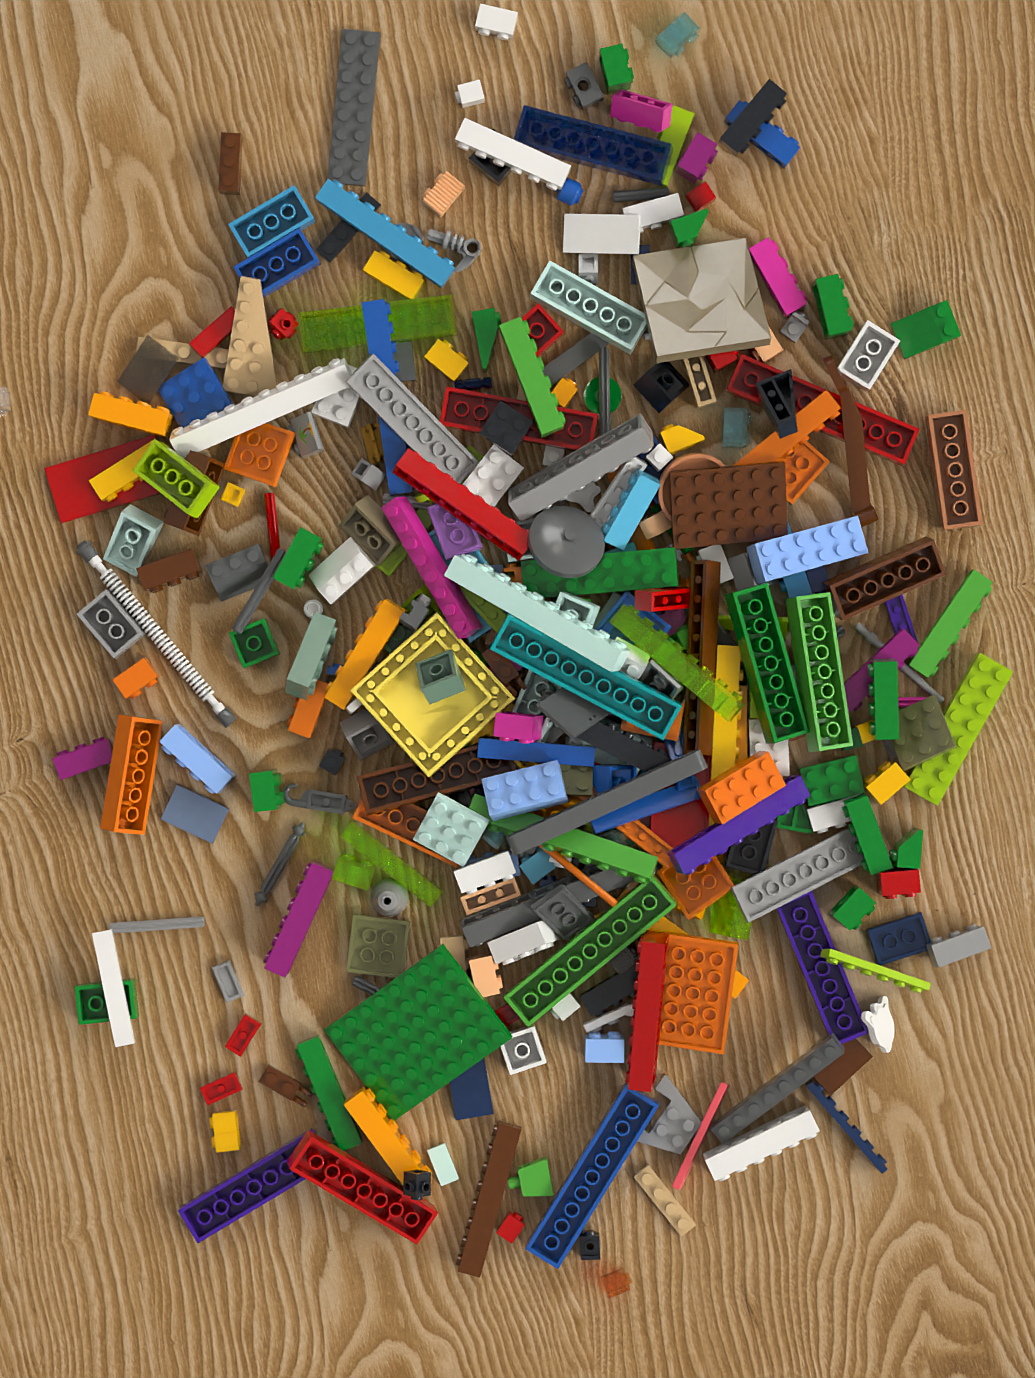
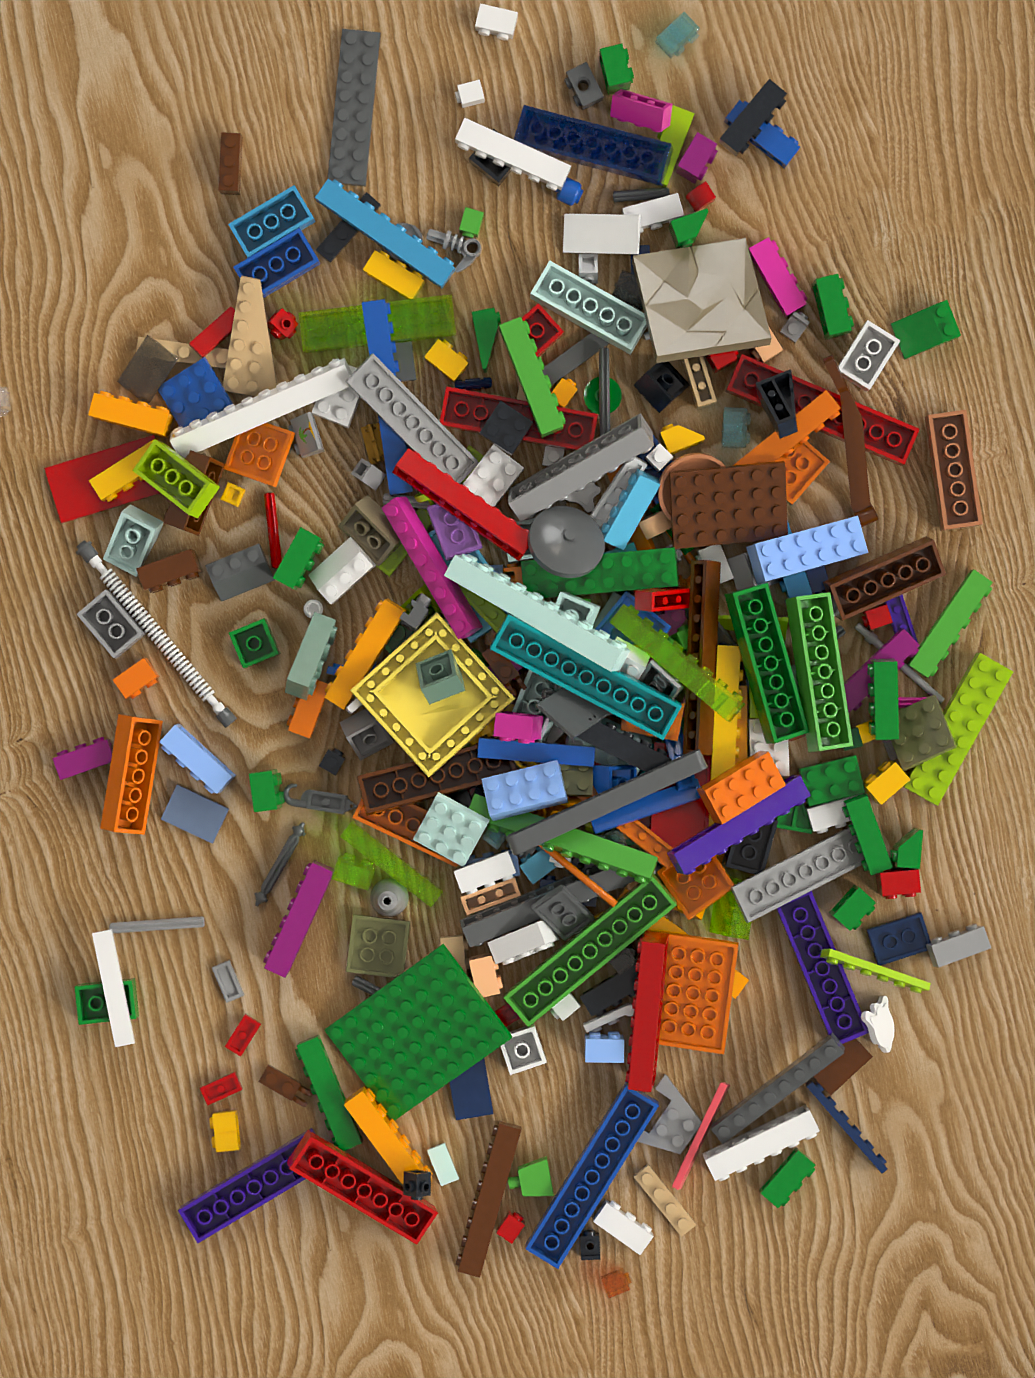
(258, 592): dark grey axle -> none
(443, 193): light nougat brick -> none
(471, 223): none -> bright green brick
(623, 1226): none -> white brick
(627, 290): none -> clear smoke piece
(787, 1178): none -> green brick
(876, 617): none -> red brick

